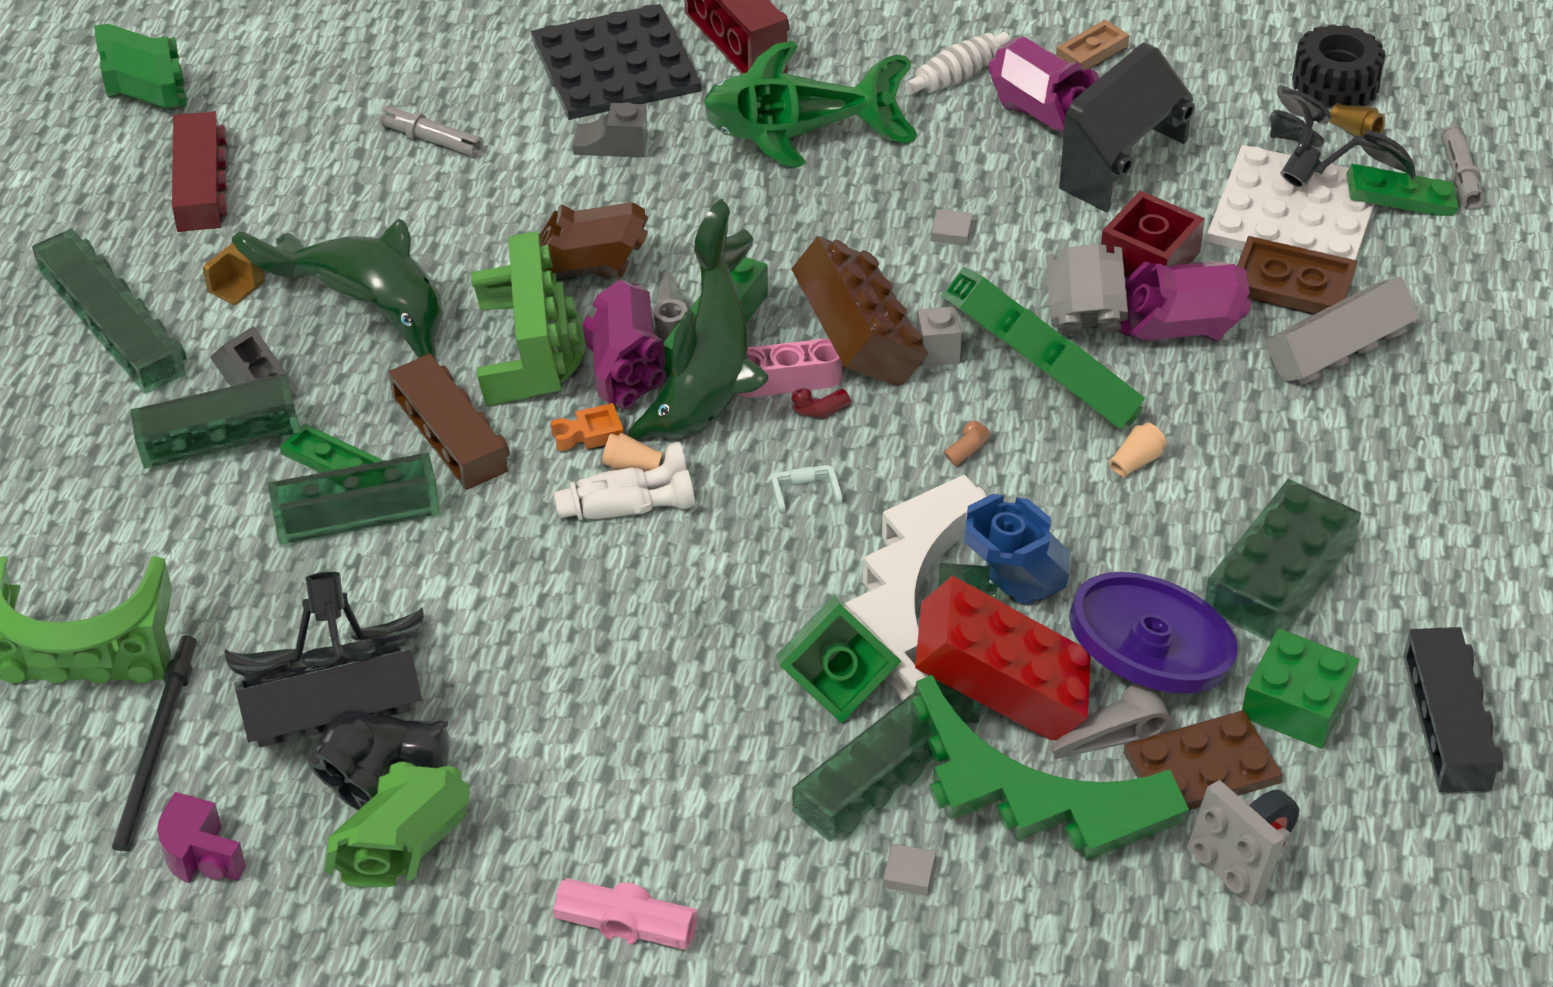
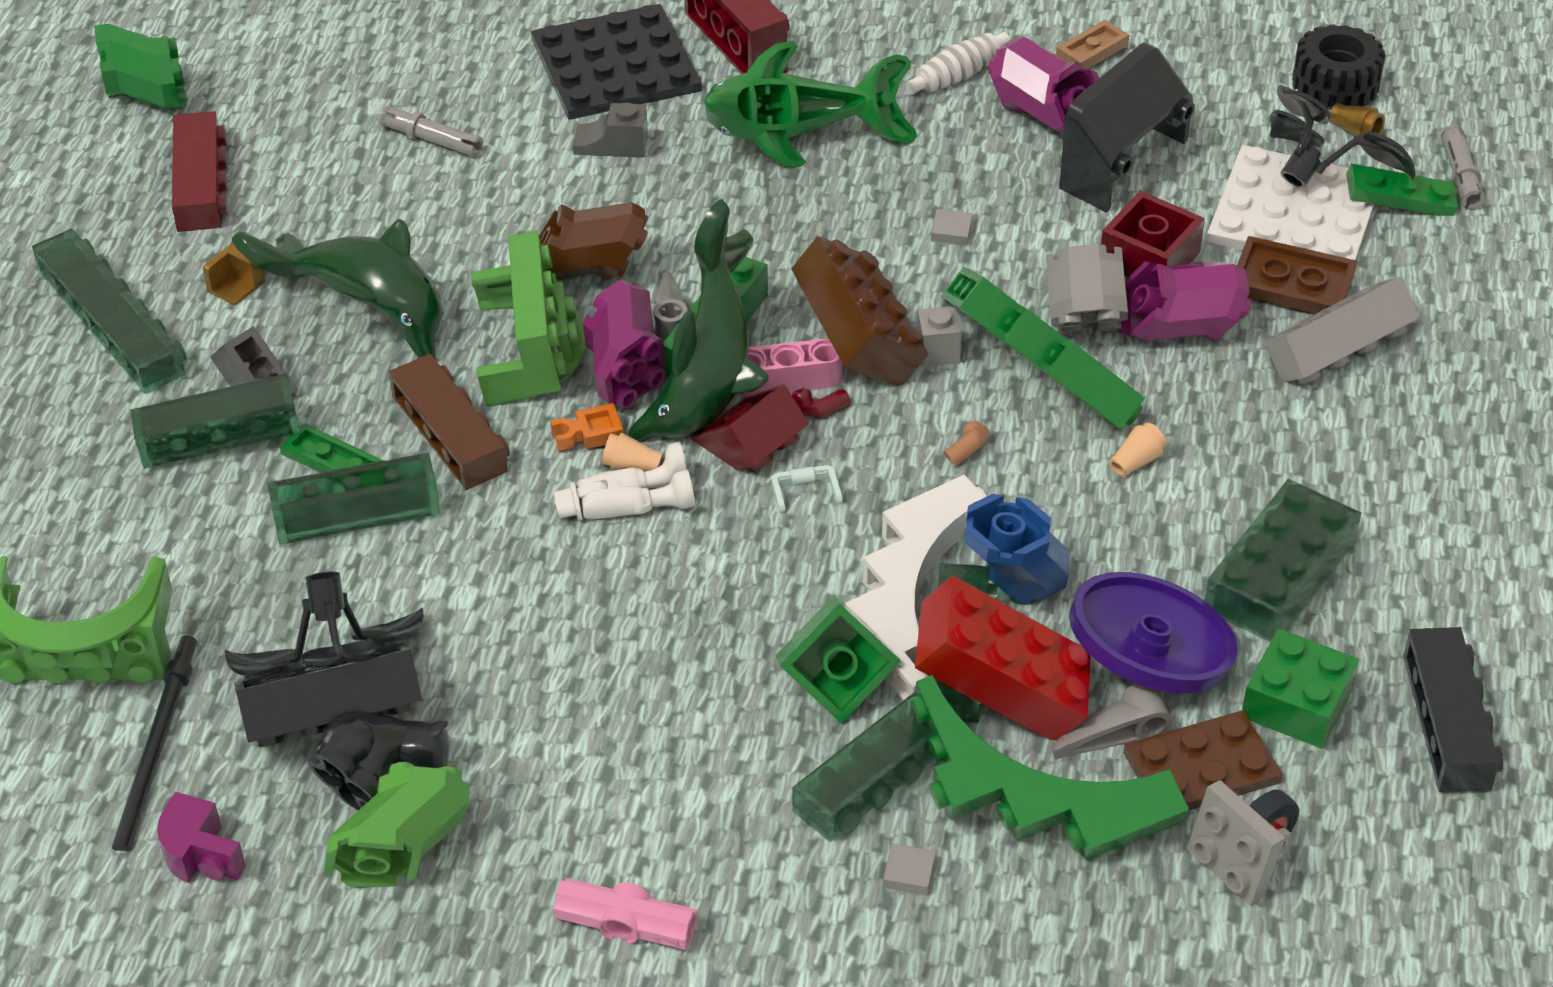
(754, 429): none -> dark red slope

